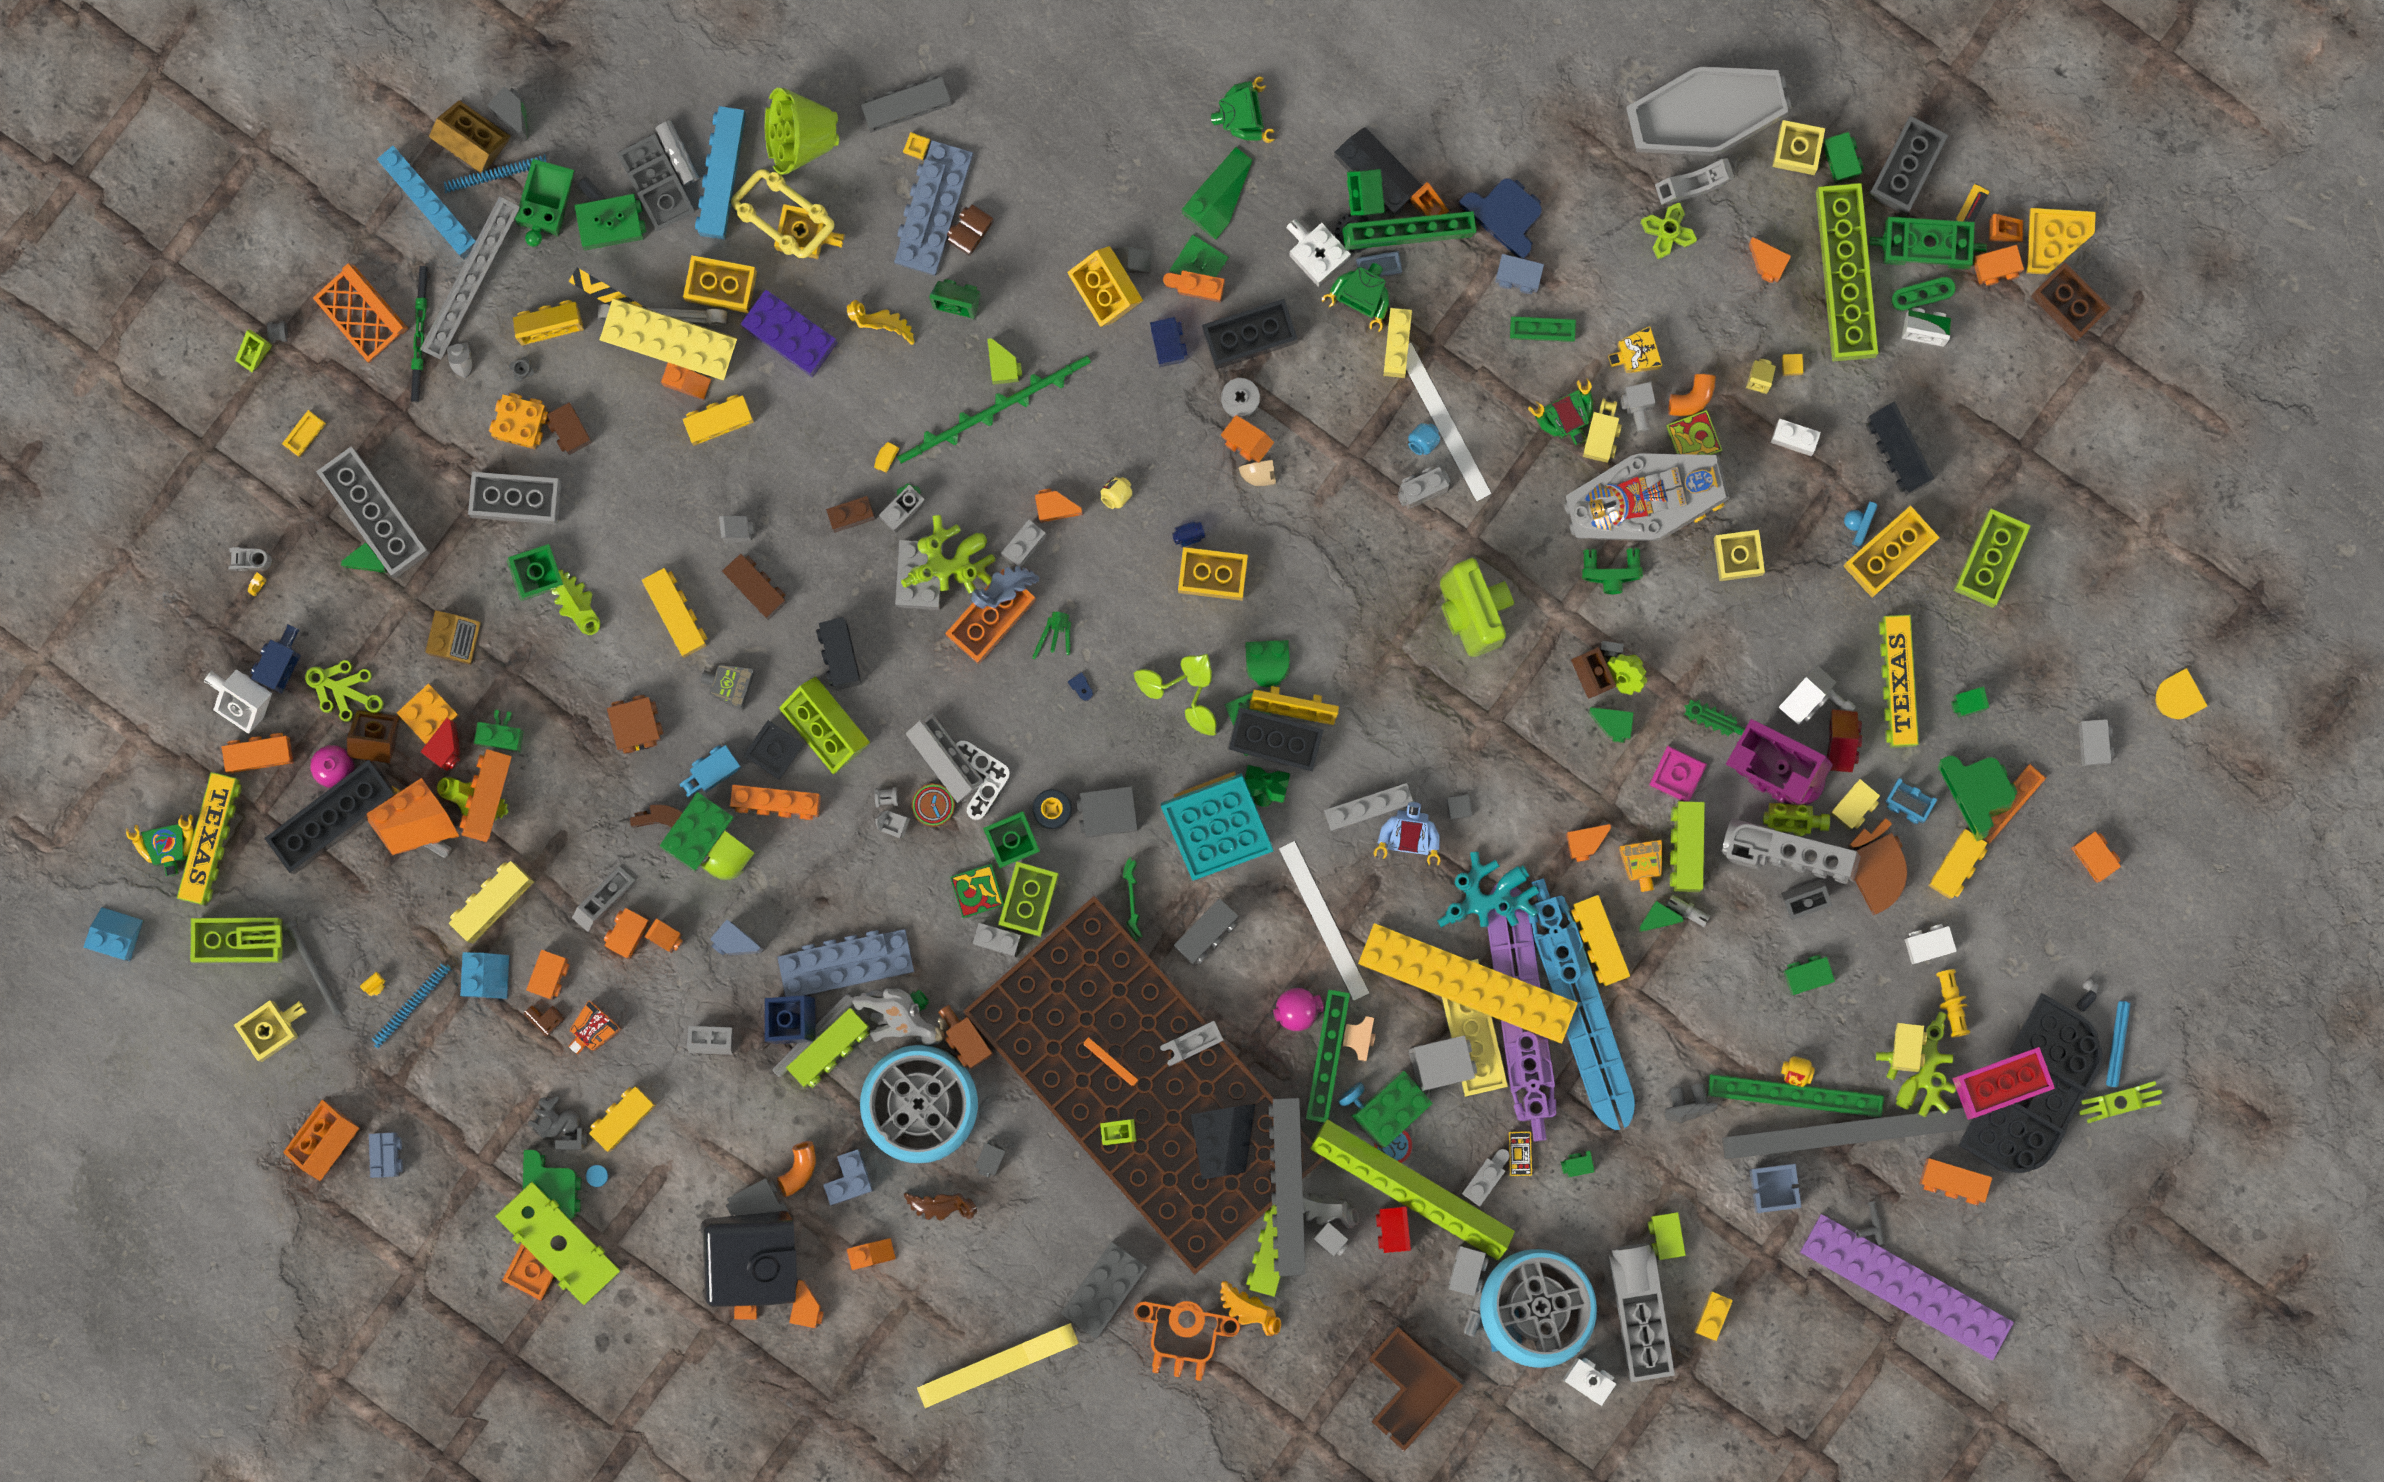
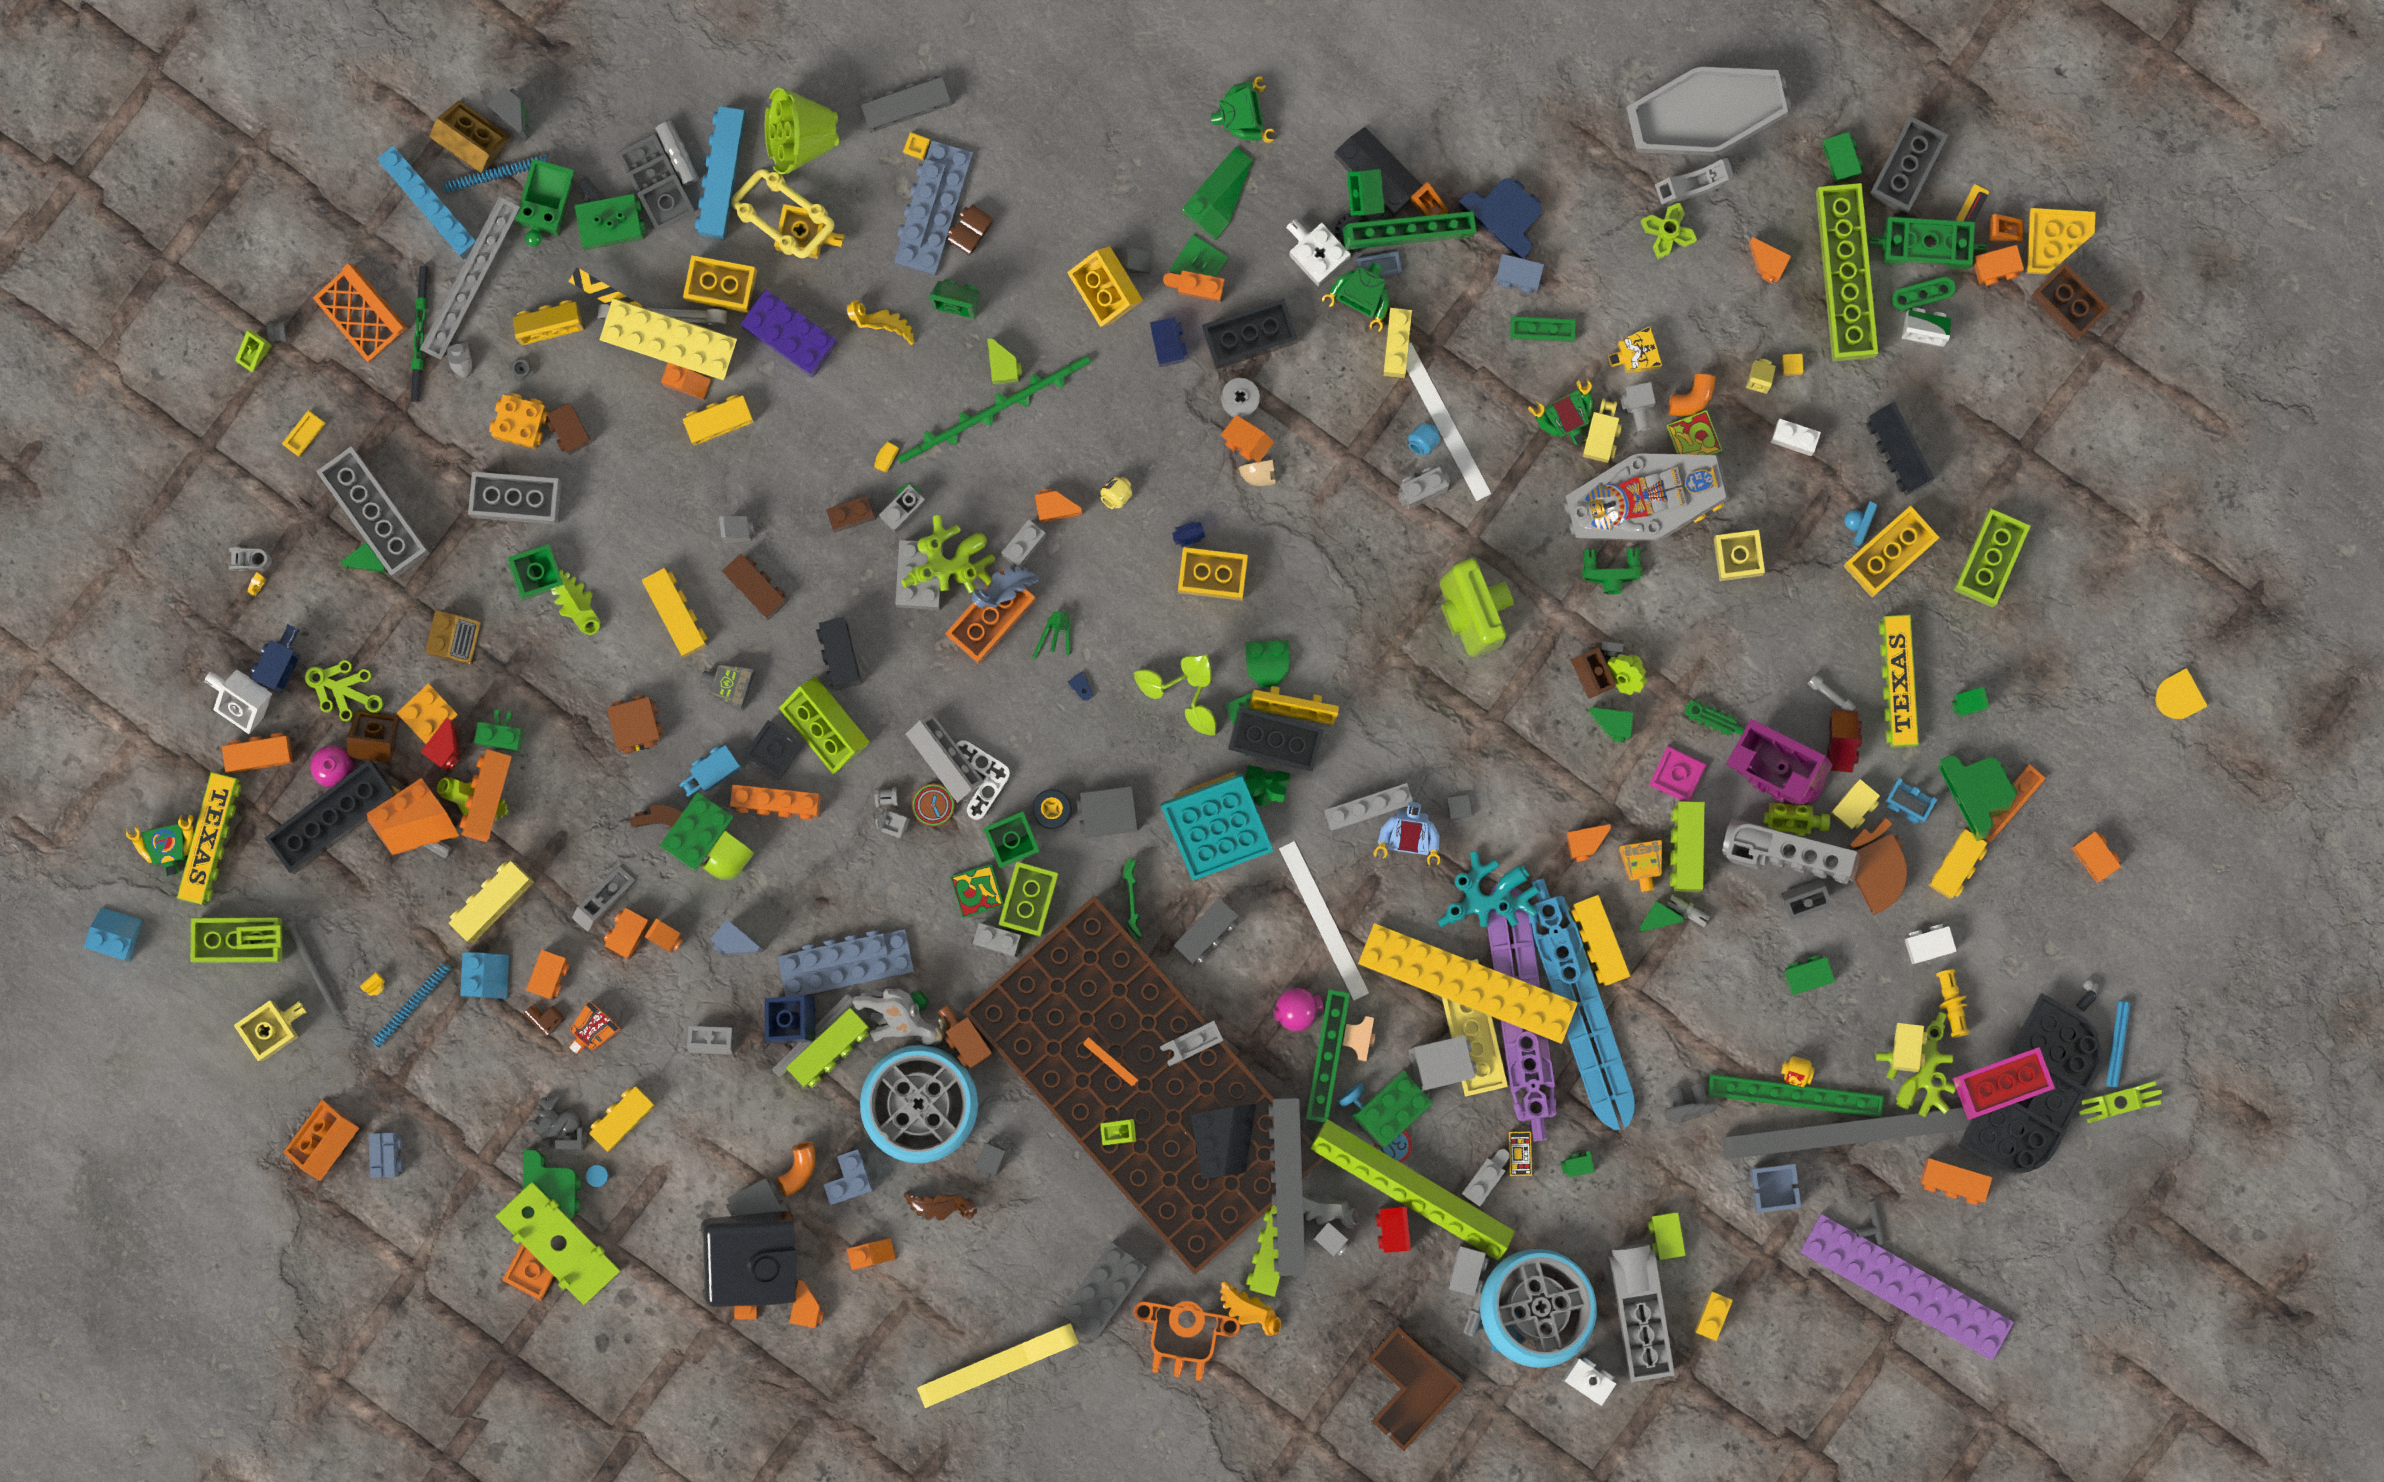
(1798, 147): light yellow brick -> none
(1808, 695): brick -> none
(2095, 742): light grey brick -> none

